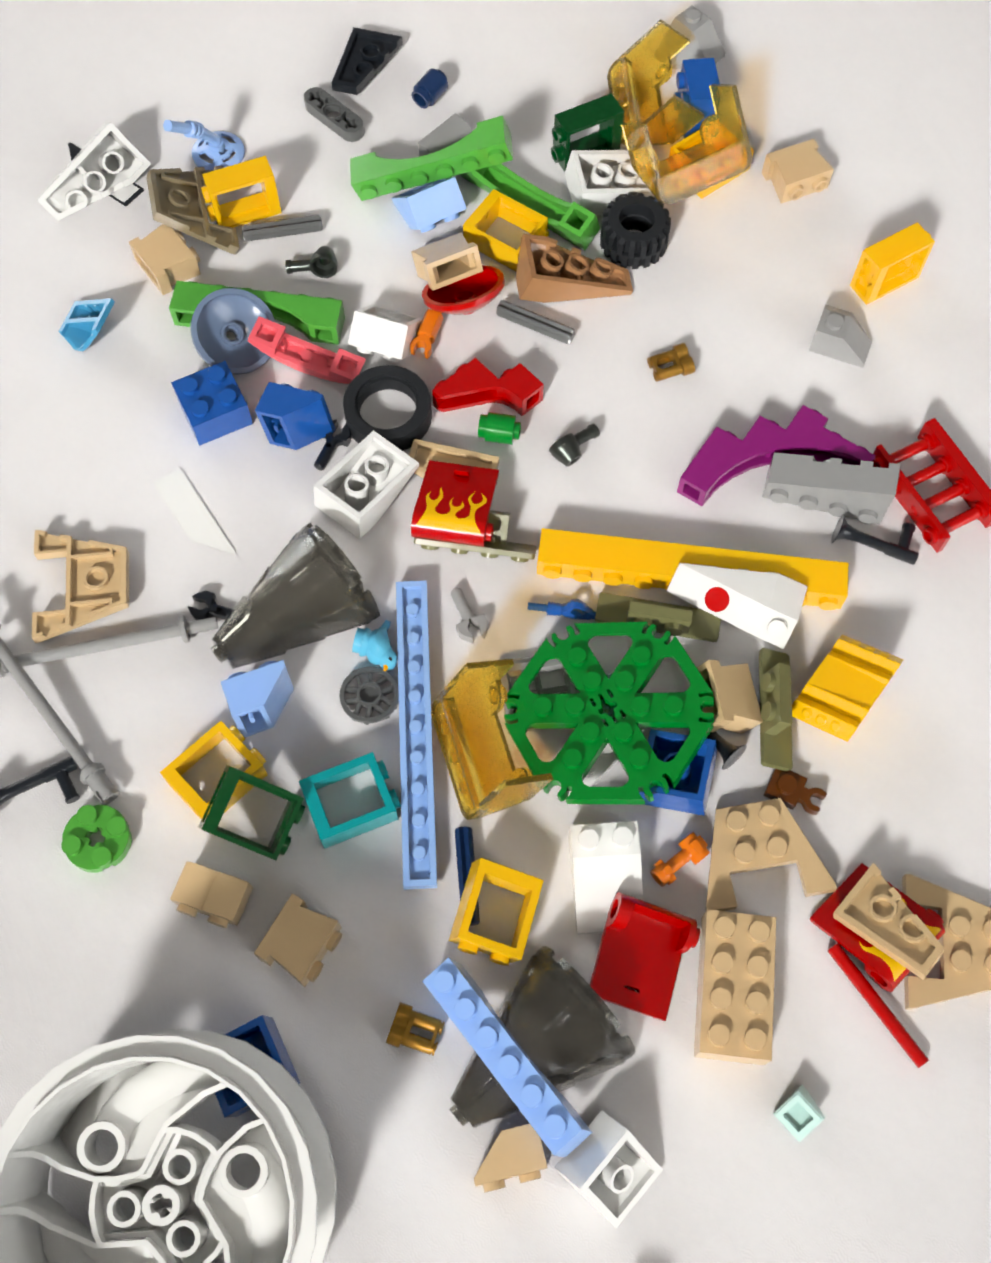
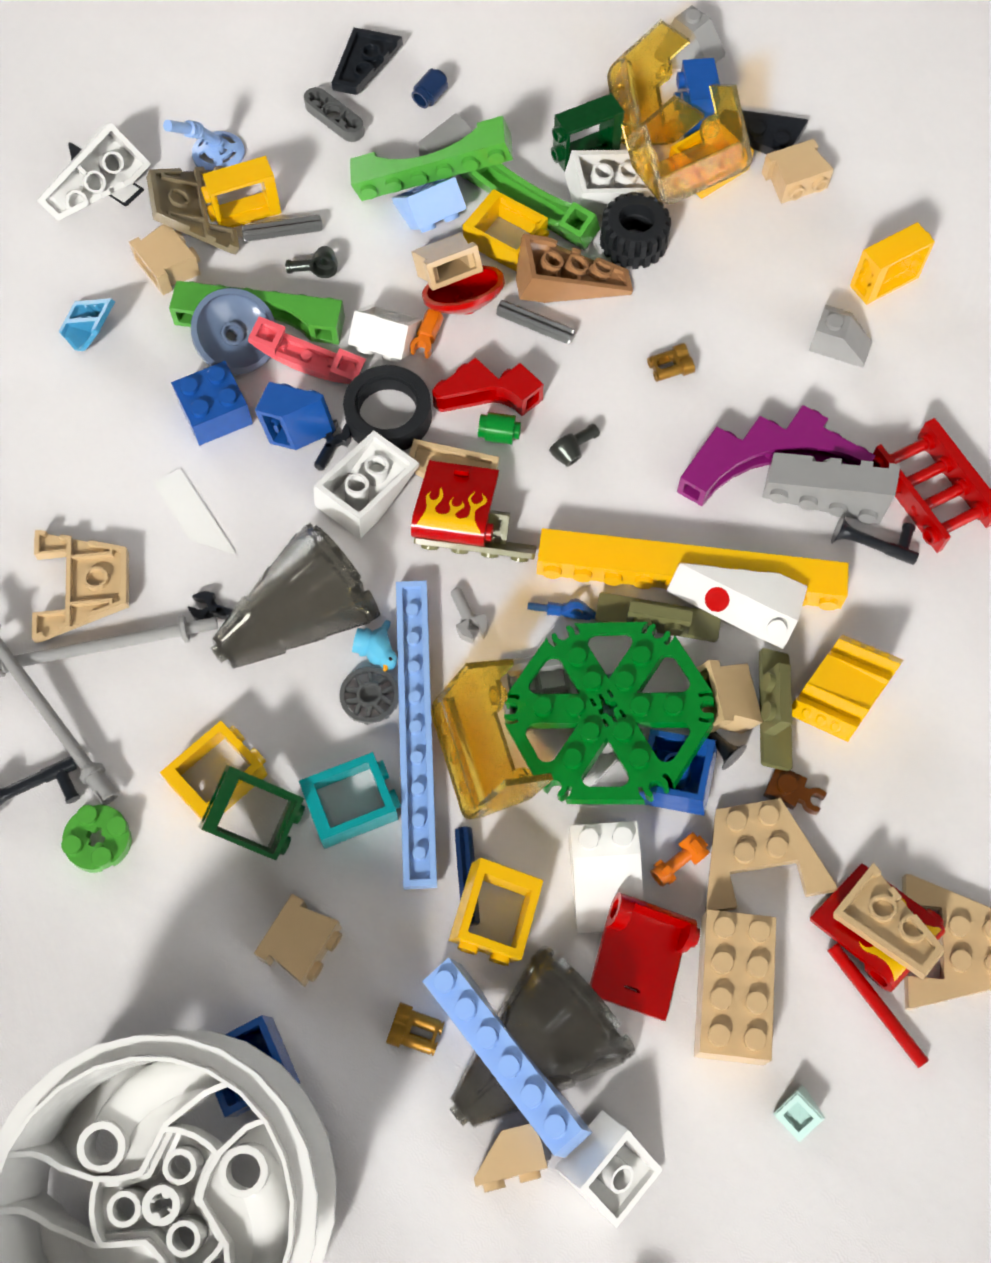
(211, 894): tan brick -> none
(258, 696): light blue slope -> none
(772, 132): none -> black wing

